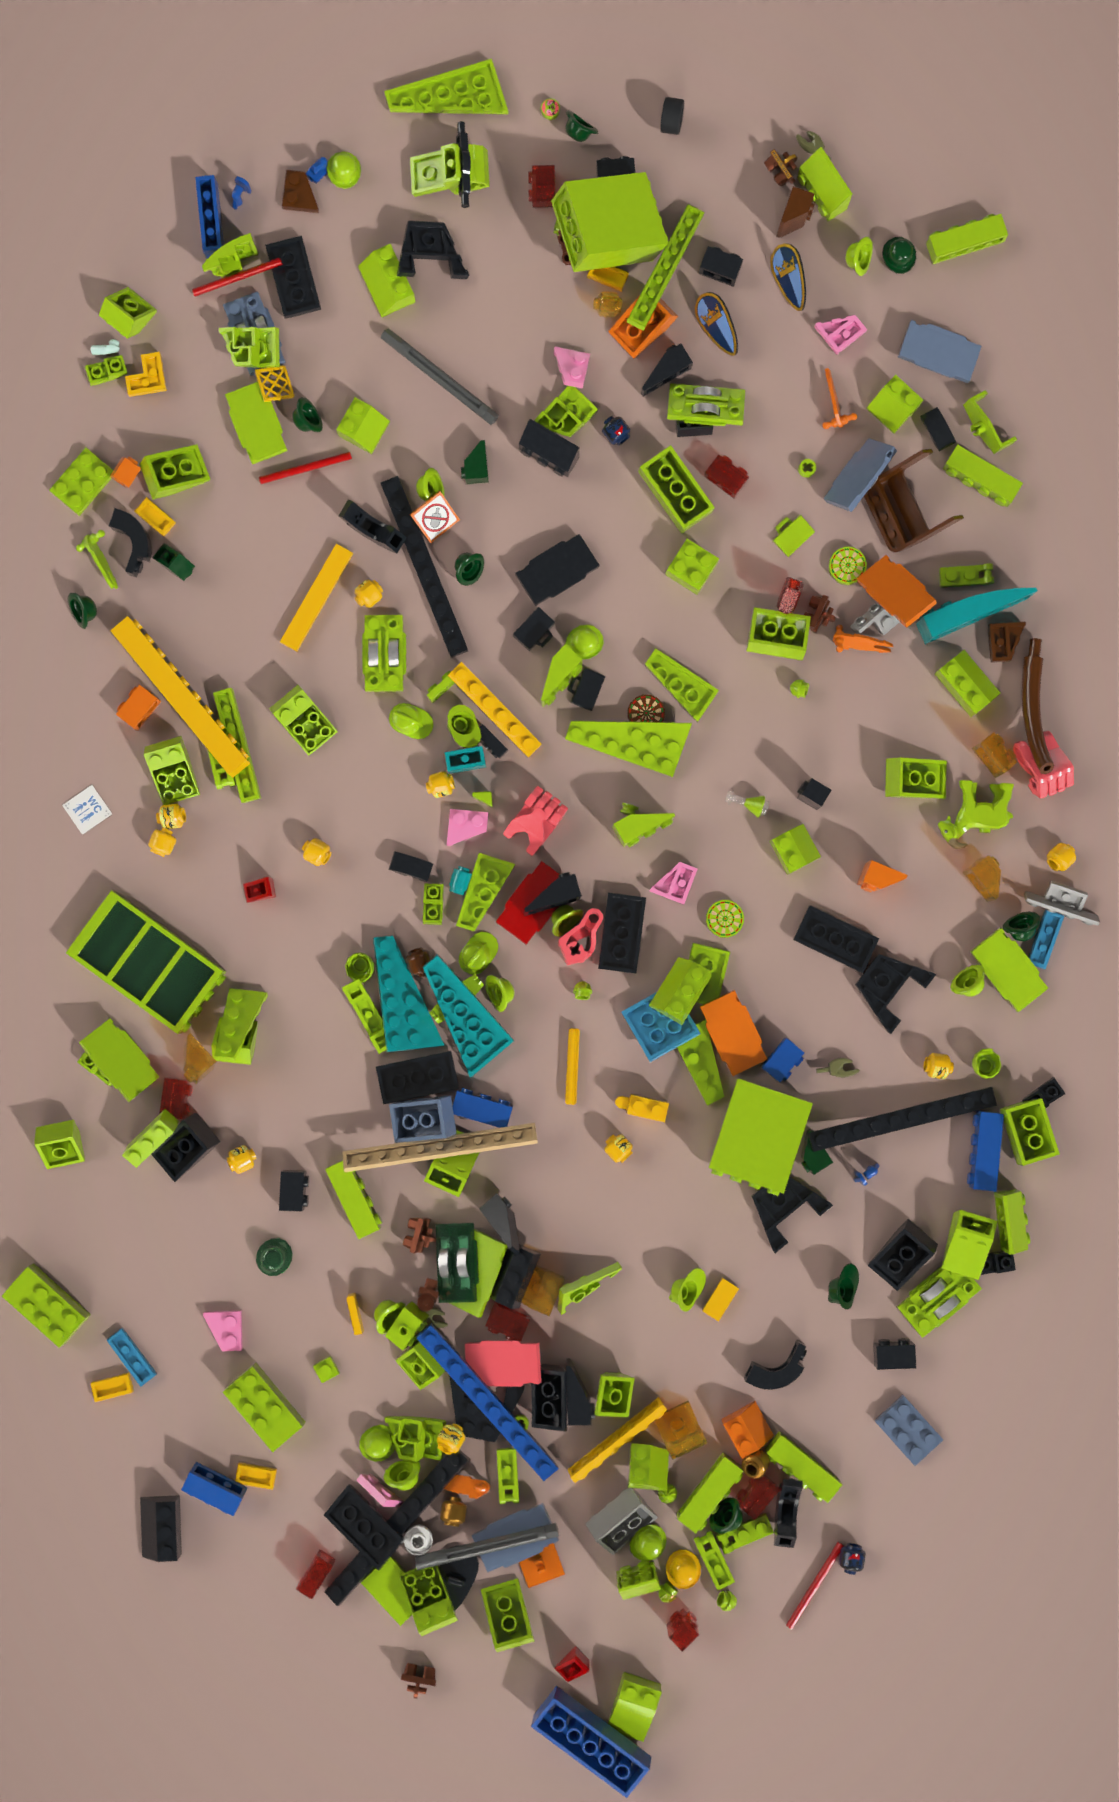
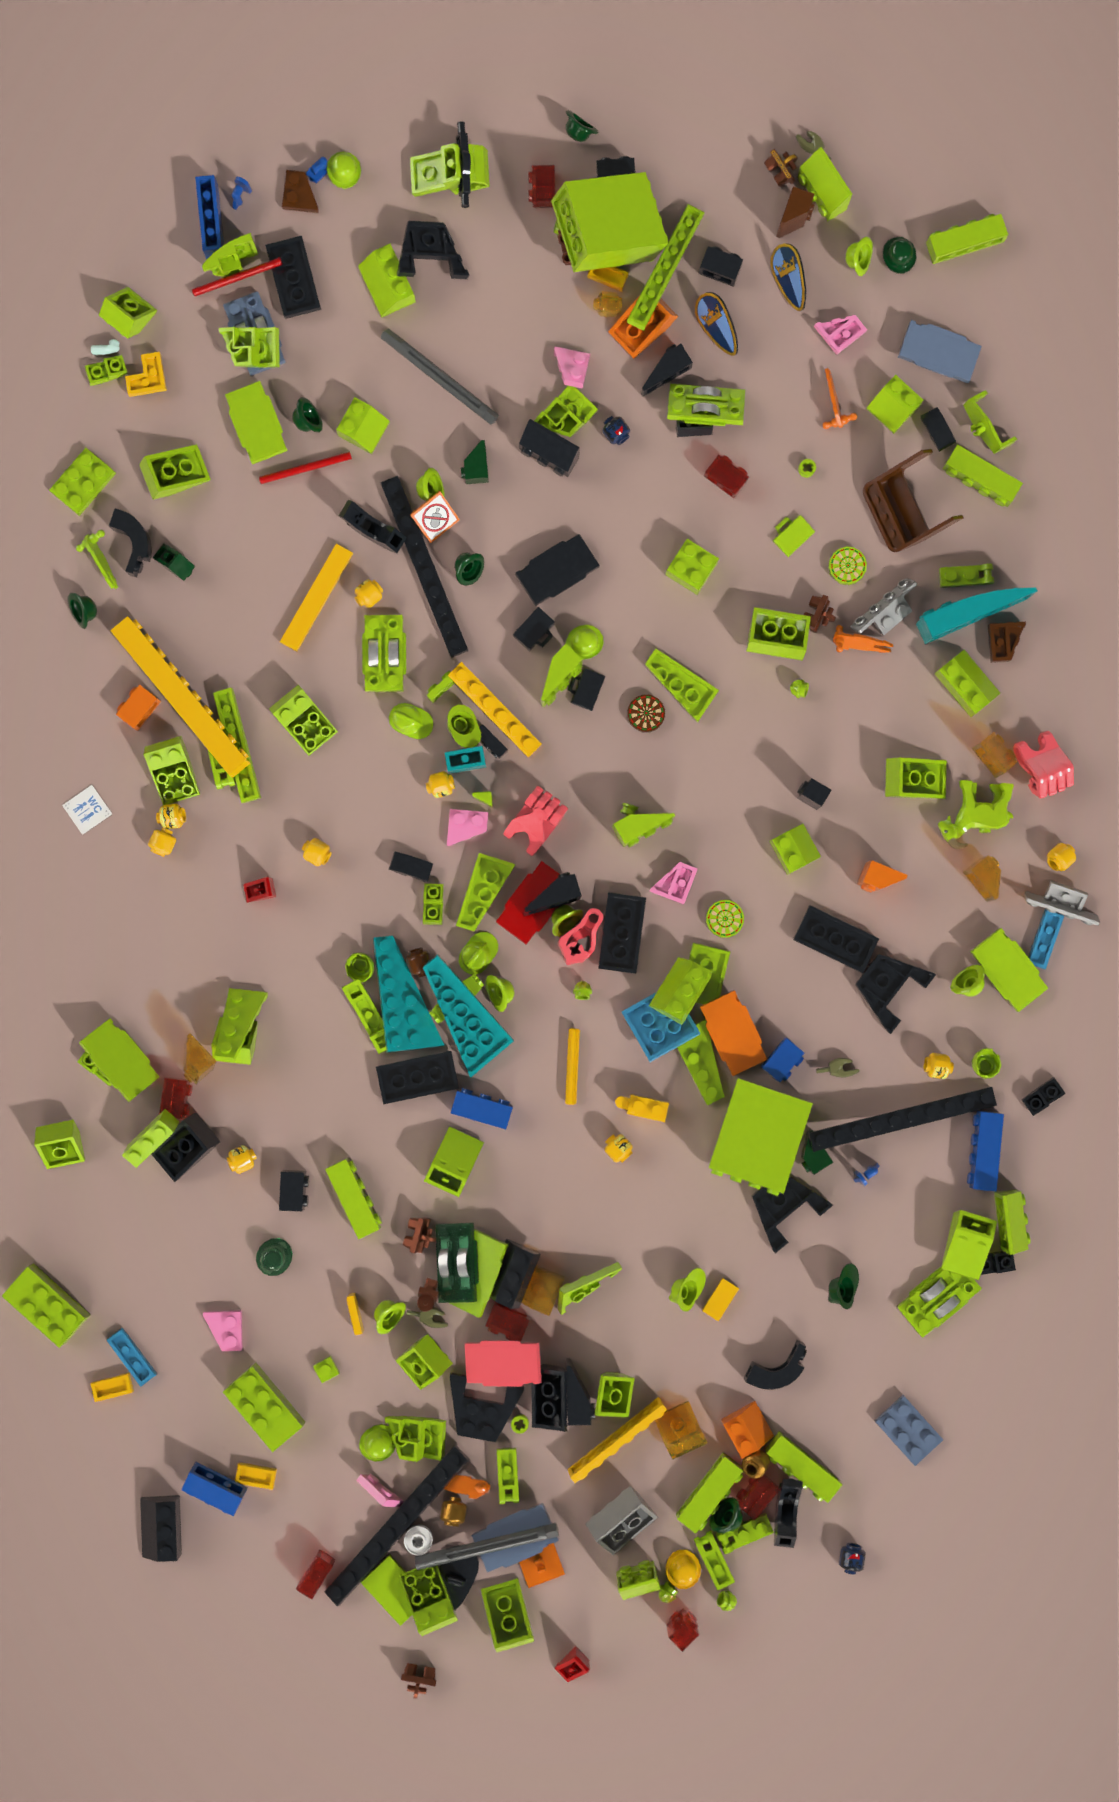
(125, 471): orange brick -> none
(146, 962): clear green window -> none
(155, 517): yellow tile -> none
(274, 383): yellow window -> none
(364, 1527): black plate -> none
(402, 1474): lime hat -> none
(407, 1326): lime brick -> none
(422, 1119): sand blue brick -> none
(439, 1148): tan plate -> none
(450, 1439): yellow head -> none
(460, 91): lime wing -> none
(460, 880): teal brick -> none
(487, 1402): blue plate -> none
(502, 1219): black slope -> none
(550, 109): tile -> none
(591, 1741): blue brick -> none
(635, 1706): lime slope -> none
(642, 743): lime wing -> none
(648, 1467): lime slope -> none
(648, 1543): lime hat -> none
(668, 1496): lime plate -> none
(672, 115): black tyre -> none
(676, 489): lime brick -> none
(756, 805): piece -> none
(789, 595): clear red brick -> none
(814, 1586): red piece -> none
(859, 474): sand blue piece -> none
(894, 1354): black brick -> none
(896, 590): orange piece -> none
(903, 1254): black slope -> none
(1022, 925): dark green hat -> none
(1029, 1131): lime slope -> none
(1031, 706): reddish brown animal -> none

